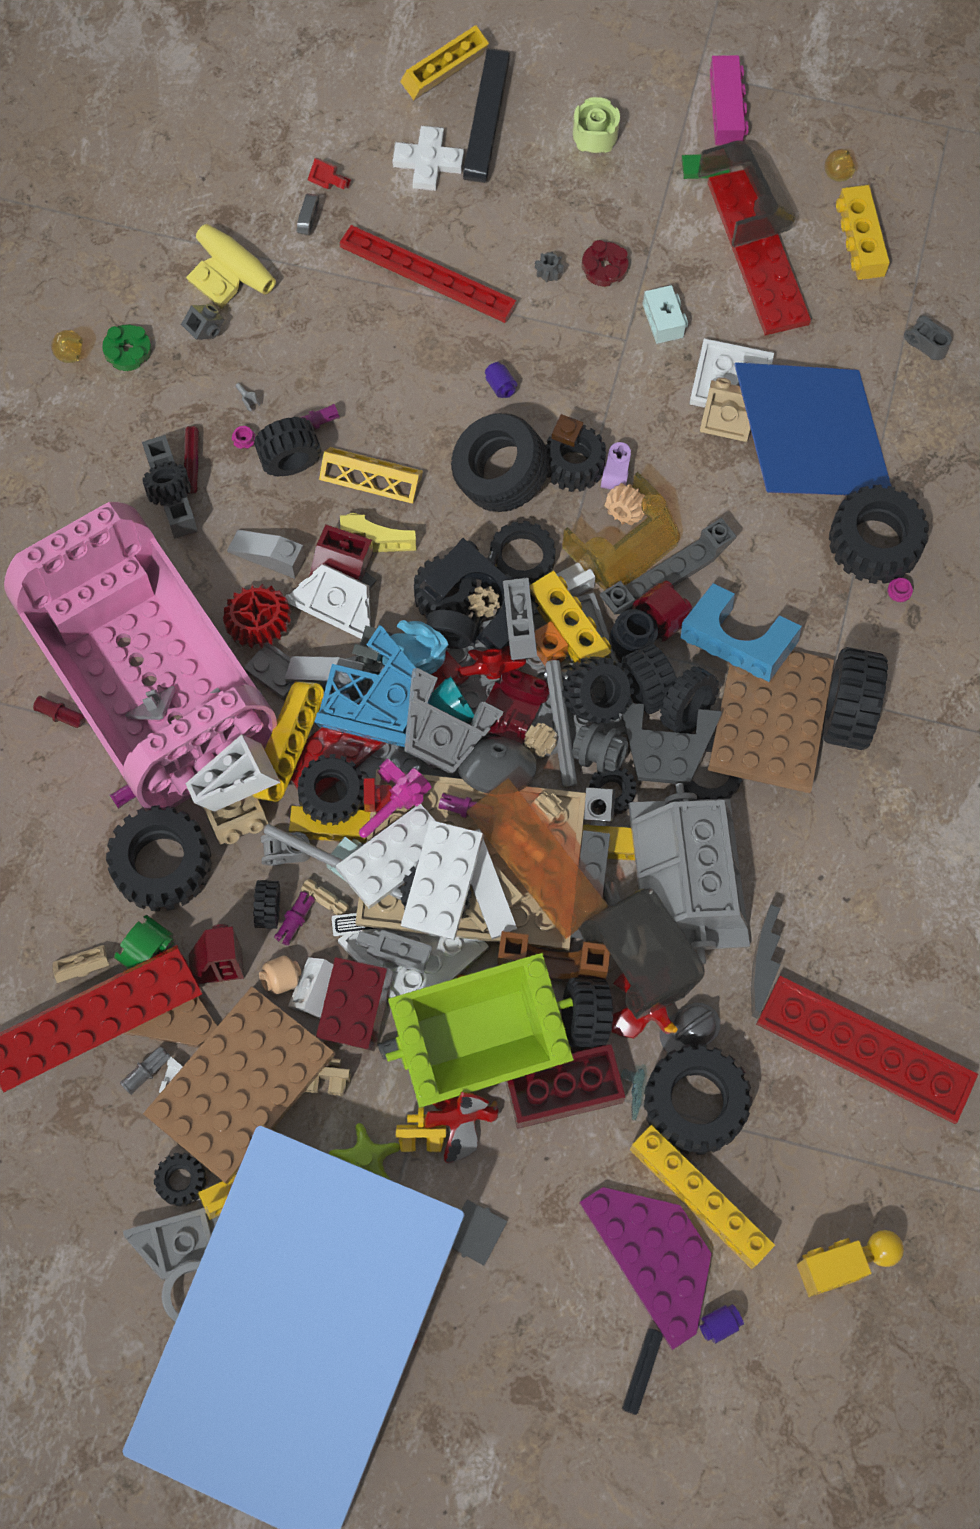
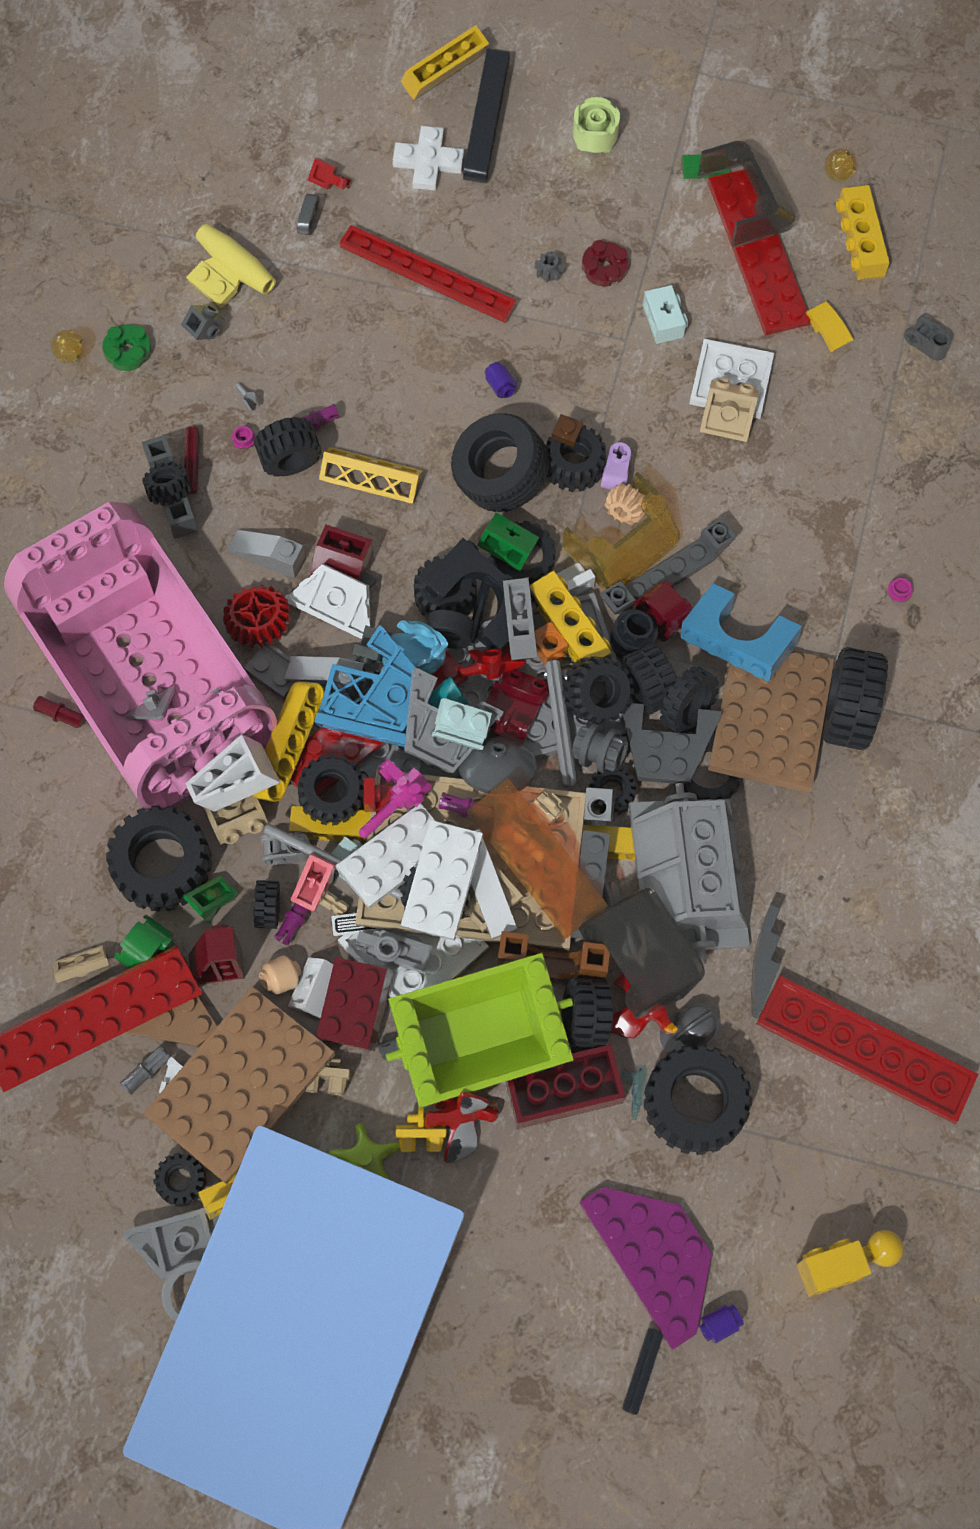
(122, 796): magenta pin -> none
(210, 897): none -> green slope
(313, 882): none -> coral slope
(383, 538): light yellow slope -> none
(387, 940): none -> light grey plate
(461, 724): none -> light aqua plate
(478, 1232): dark grey piece -> none
(490, 600): tan gear -> none
(507, 541): none -> green brick
(540, 739): tan gear -> none
(702, 1197): yellow brick -> none
(727, 99): dark pink brick -> none
(811, 429): blue piece -> none
(829, 324): none -> yellow slope
(886, 507): black tyre -> none

